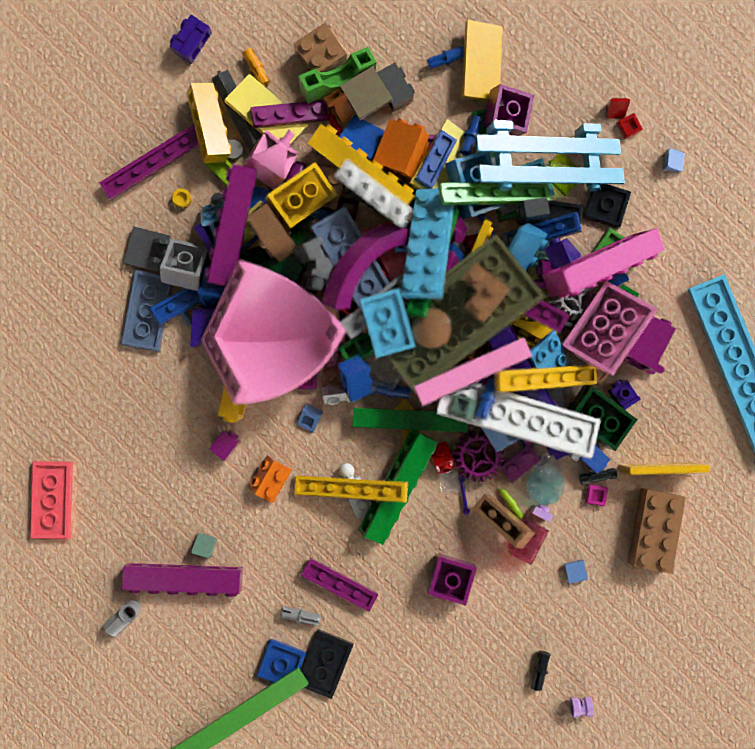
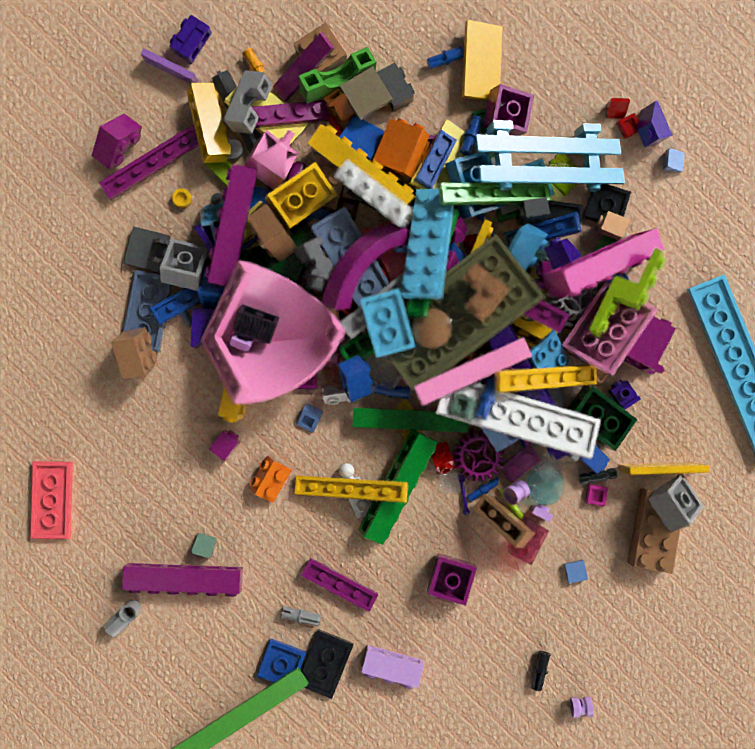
(114, 139): none -> magenta brick
(134, 353): none -> medium nougat brick
(168, 66): none -> medium lavender tile
(240, 342): none -> lavender plate
(251, 87): none -> light grey arch
(255, 324): none -> black brick
(309, 60): none -> magenta tile
(392, 667): none -> lavender brick
(483, 489): none -> blue piece
(516, 492): none -> lavender wheel
(612, 225): none -> light nougat brick
(627, 293): none -> lime bracket
(653, 125): none -> dark purple slope
(676, 503): none -> light grey slope

